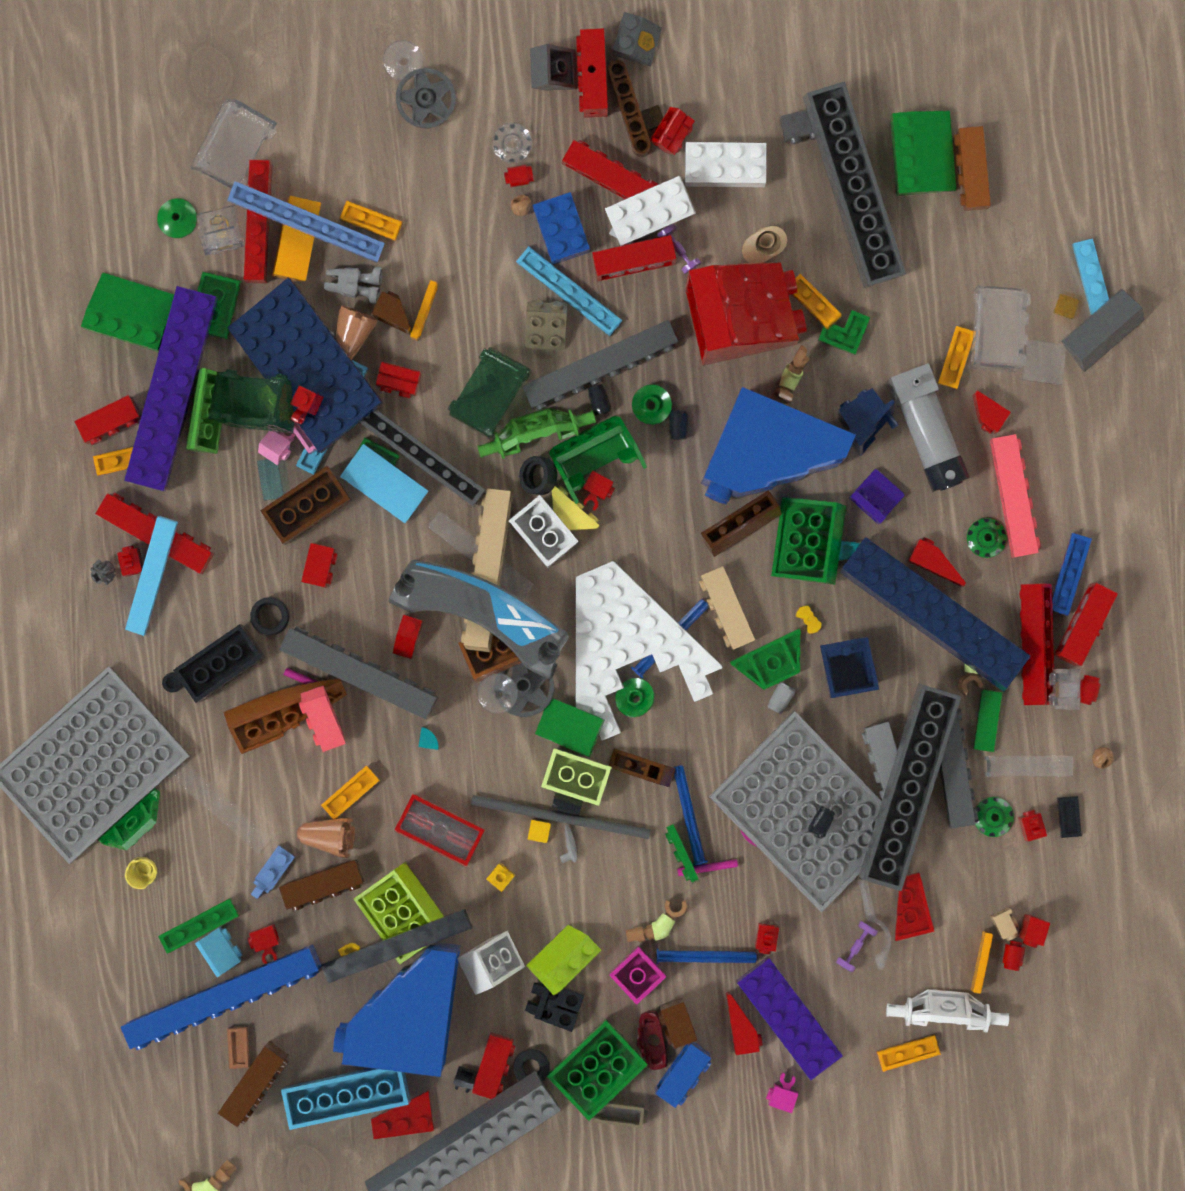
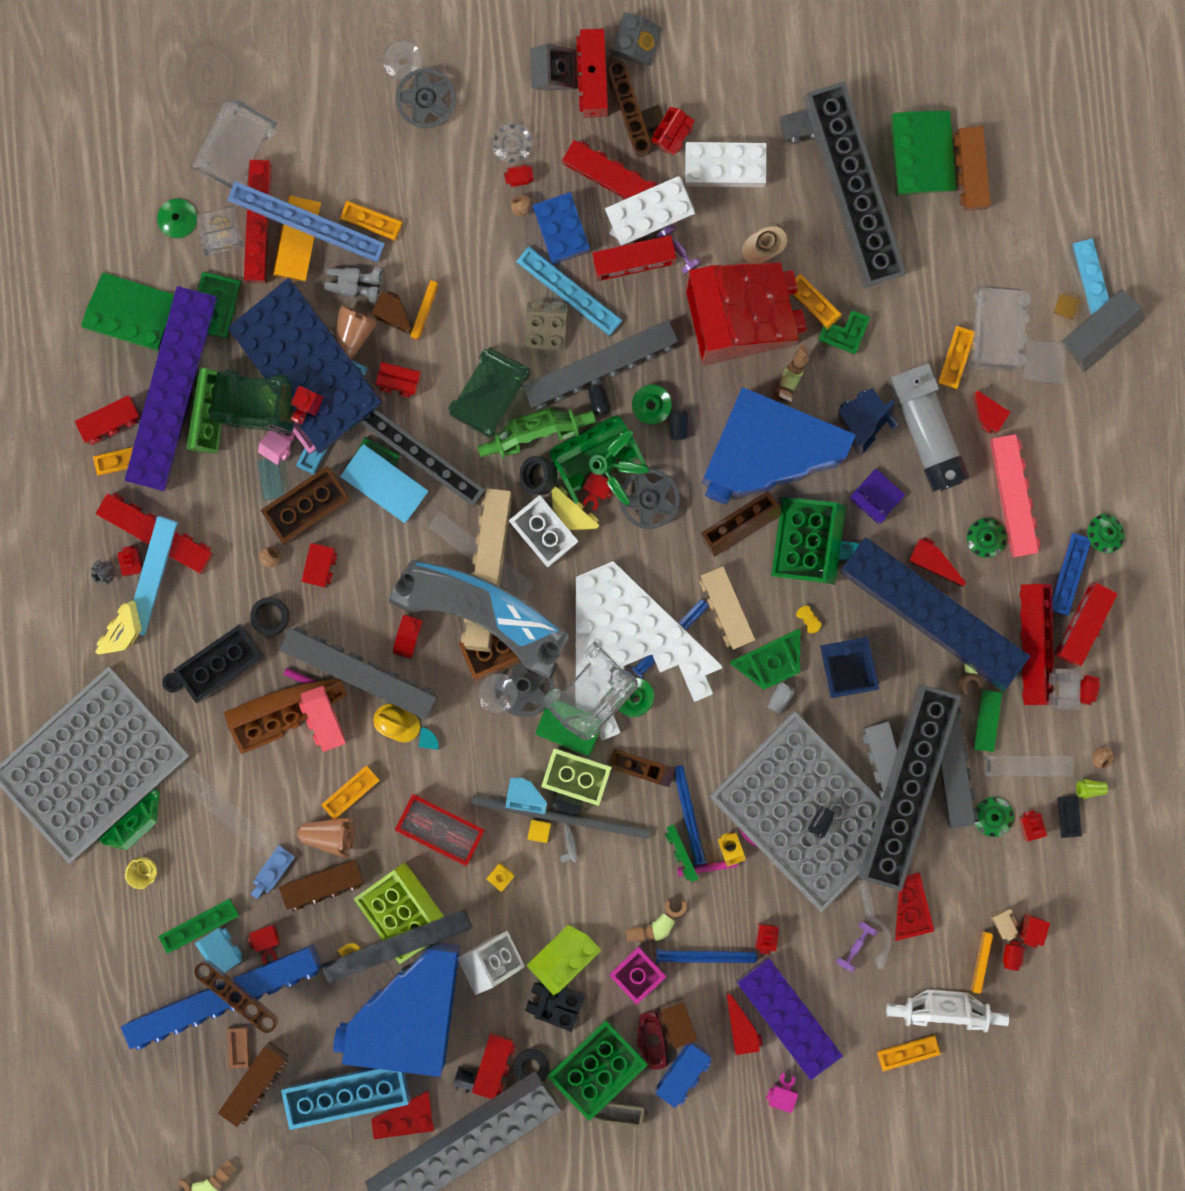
(121, 631): none -> light yellow slope
(226, 993): none -> reddish brown beam
(269, 557): none -> medium nougat piece
(396, 723): none -> yellow piece
(524, 796): none -> medium azure slope
(592, 694): none -> clear windscreen
(606, 462): none -> green plant
(651, 499): none -> dark grey wheel
(731, 857): none -> yellow brick
(1091, 788): none -> lime cone
(1099, 536): none -> green dish

